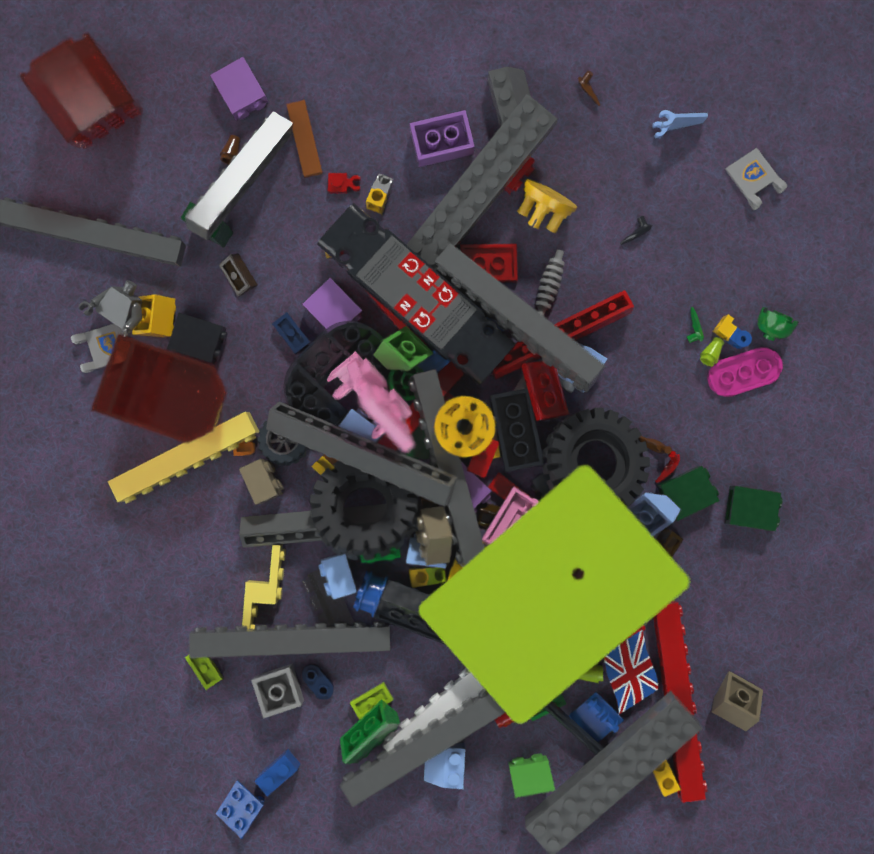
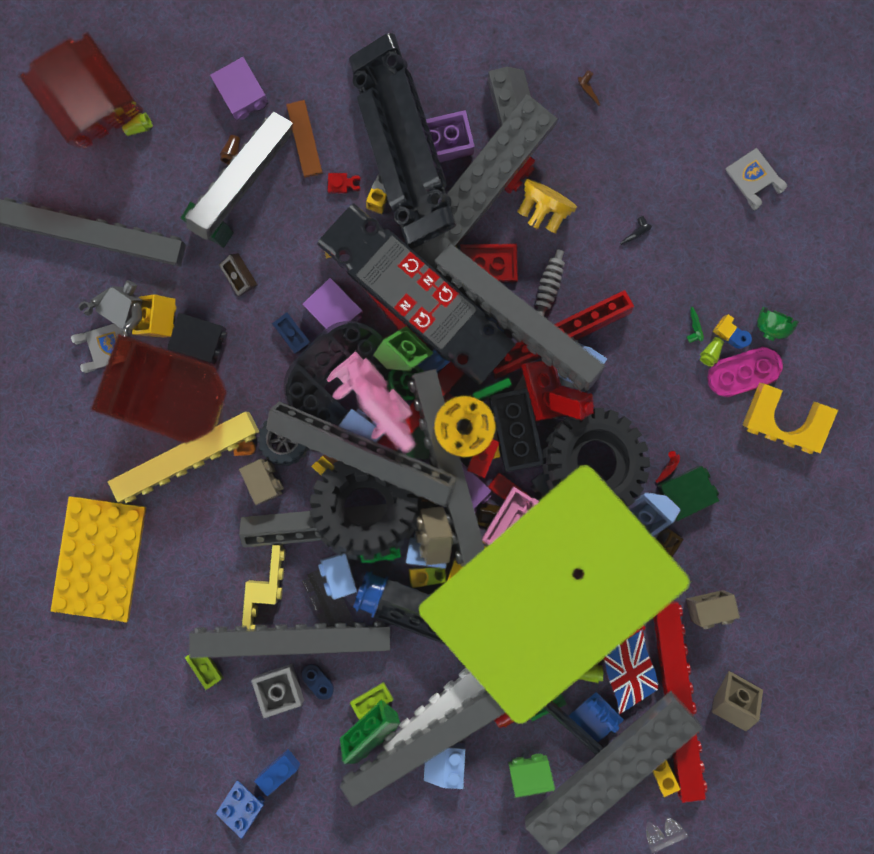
(98, 559): none -> yellow plate
(138, 124): none -> lime cone
(401, 141): none -> black panel
(492, 390): none -> green tile
(571, 402): none -> red brick
(655, 445): reddish brown bar -> none
(657, 839): none -> clear tile
(677, 121): light blue flag -> none
(712, 609): none -> dark tan brick
(753, 508): dark green brick -> none
(809, 436): none -> yellow arch

